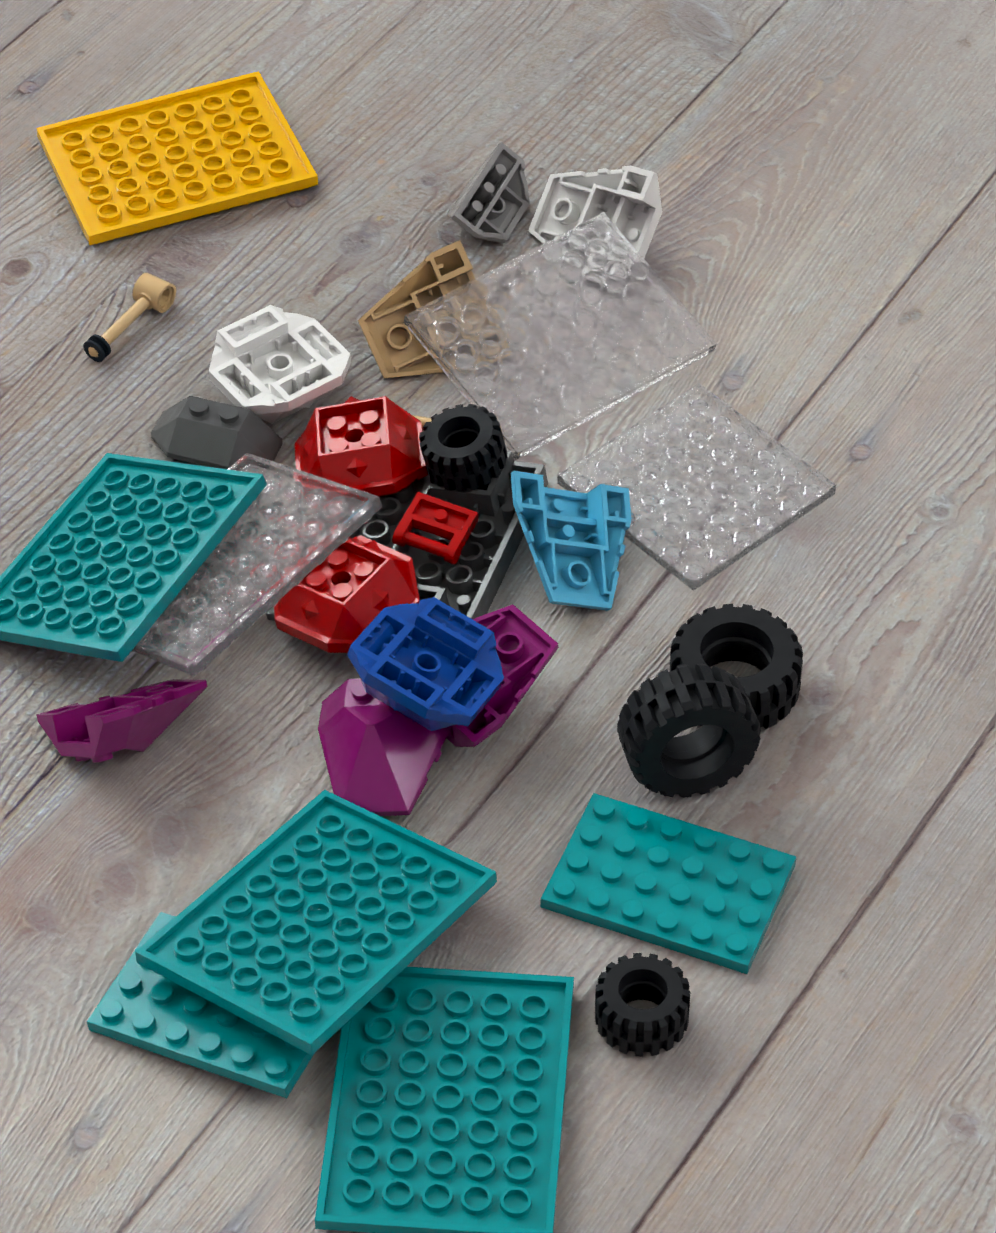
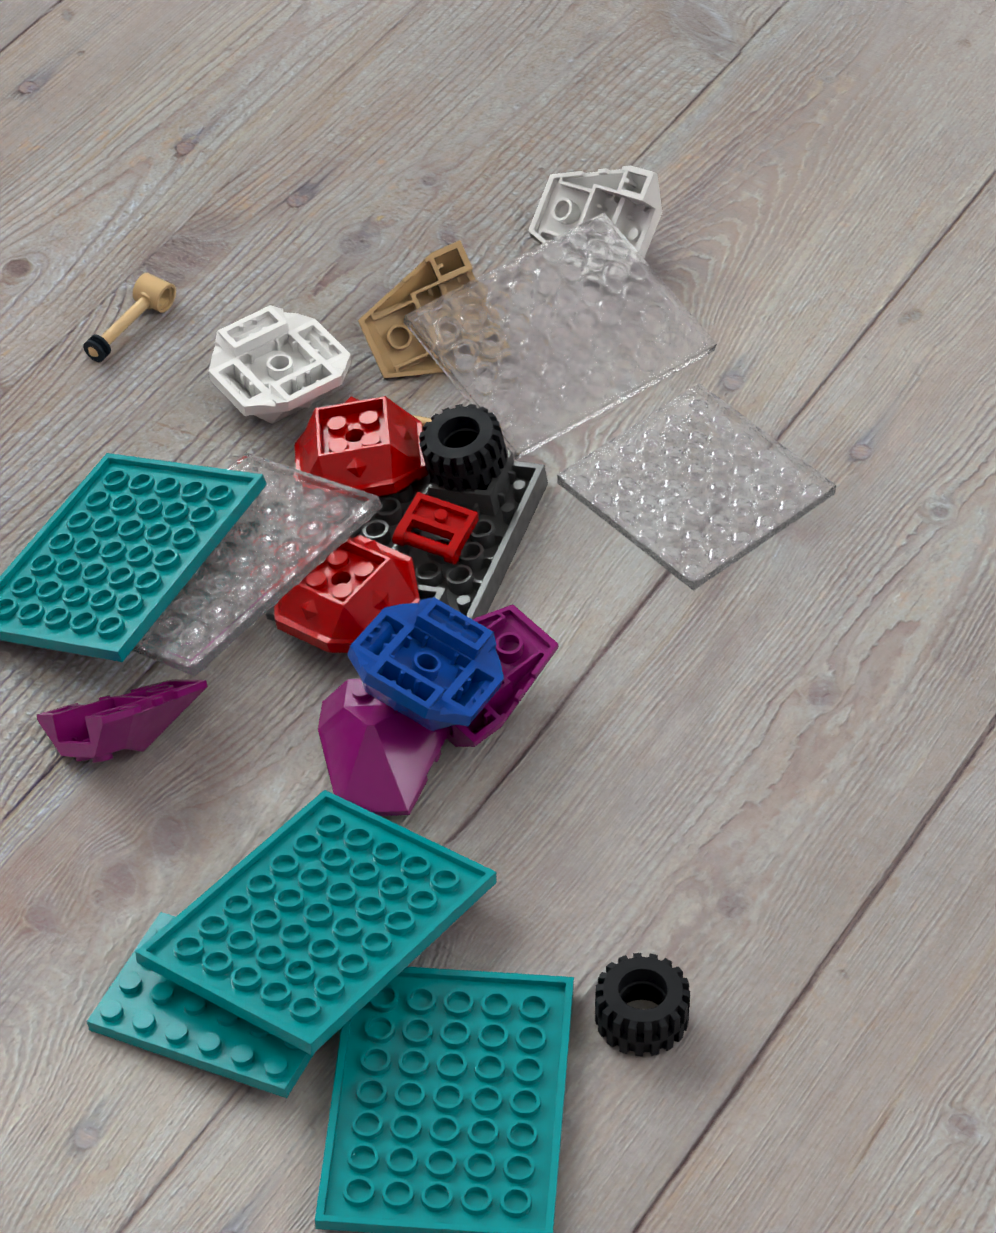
(175, 157): yellow plate -> none
(213, 433): dark grey wedge -> none
(494, 197): light grey wedge -> none
(573, 538): medium azure wedge -> none
(669, 883): teal plate -> none
(683, 701): black tyre -> none
(749, 638): black tyre -> none

